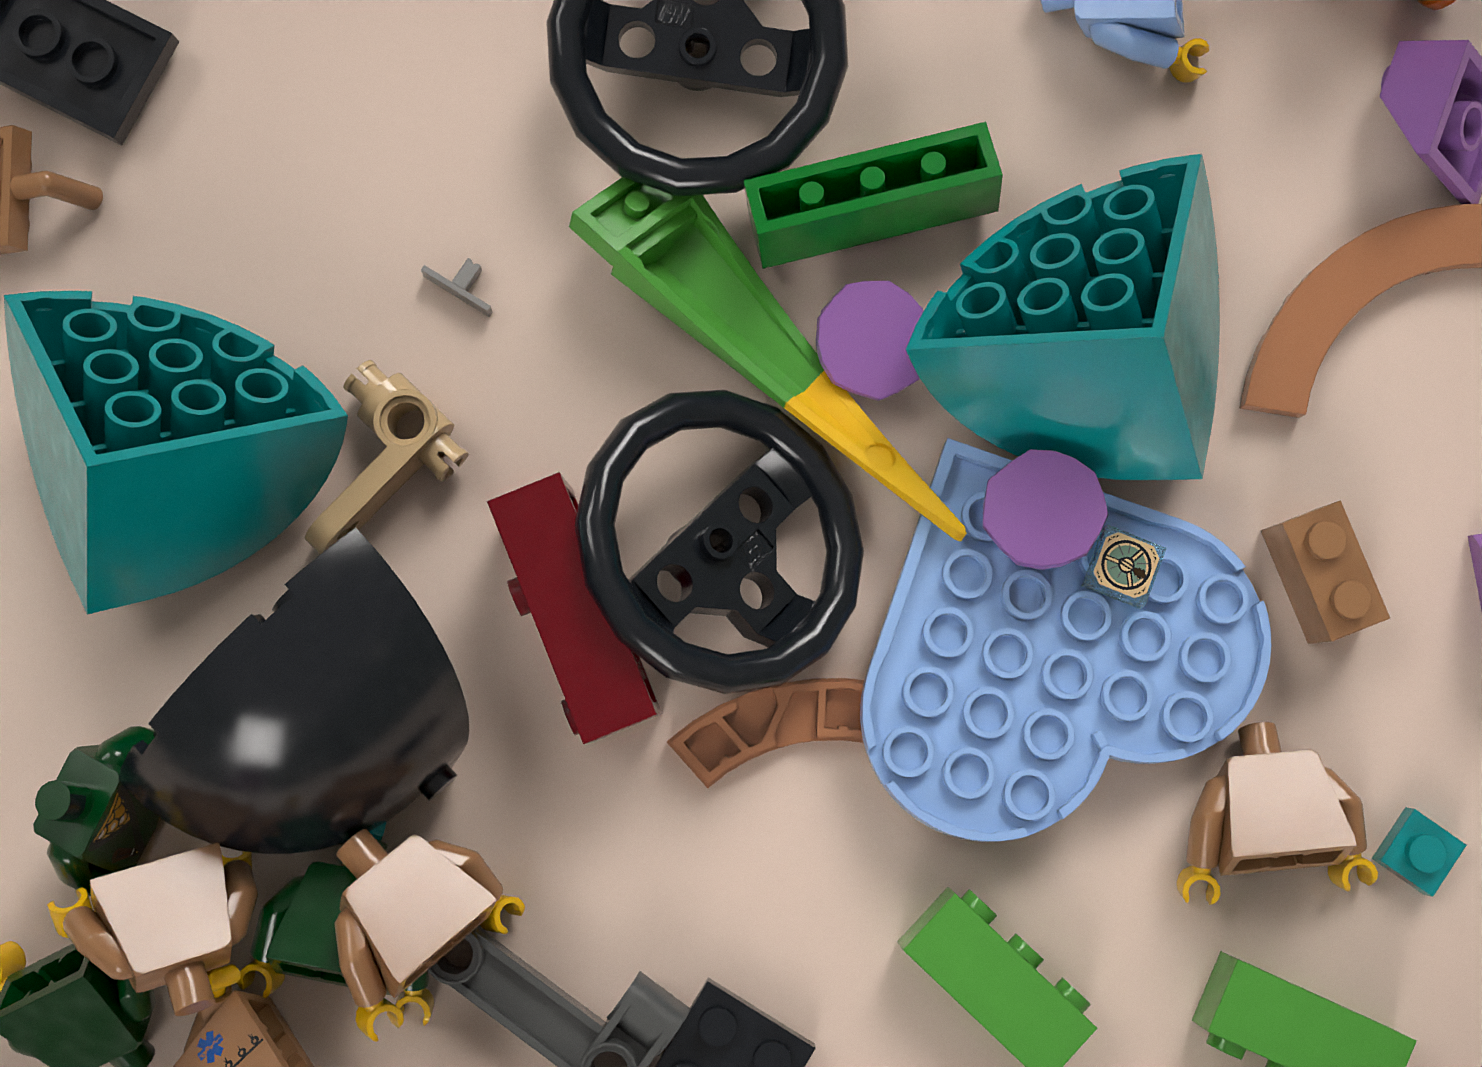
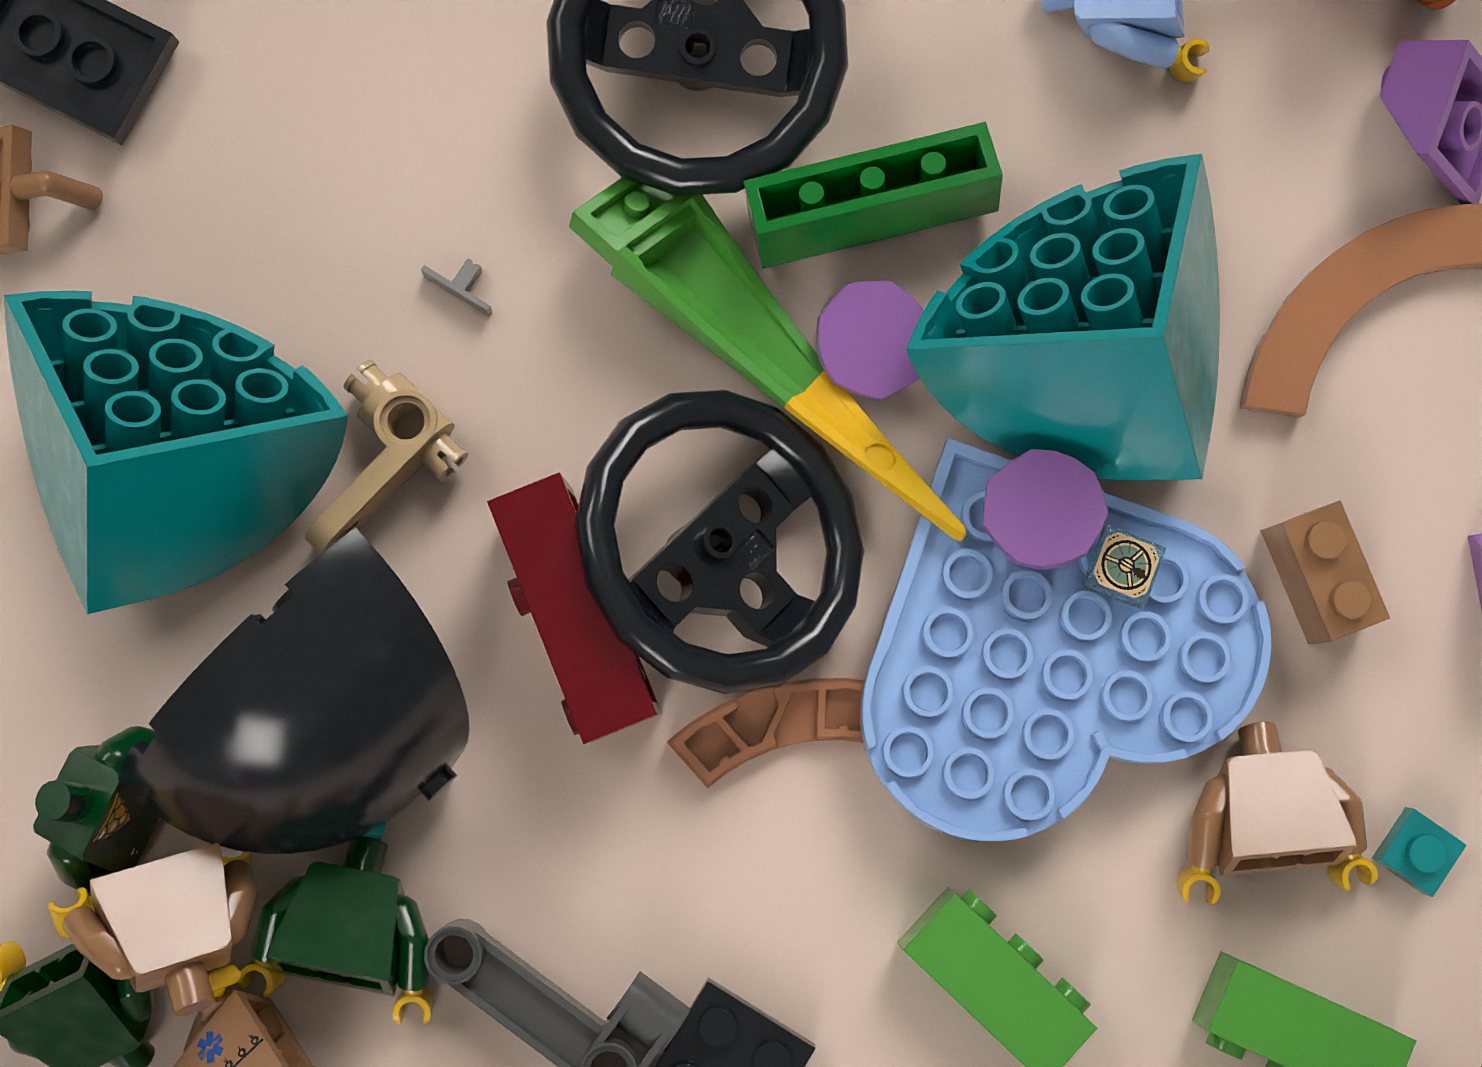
(409, 915): torso -> none

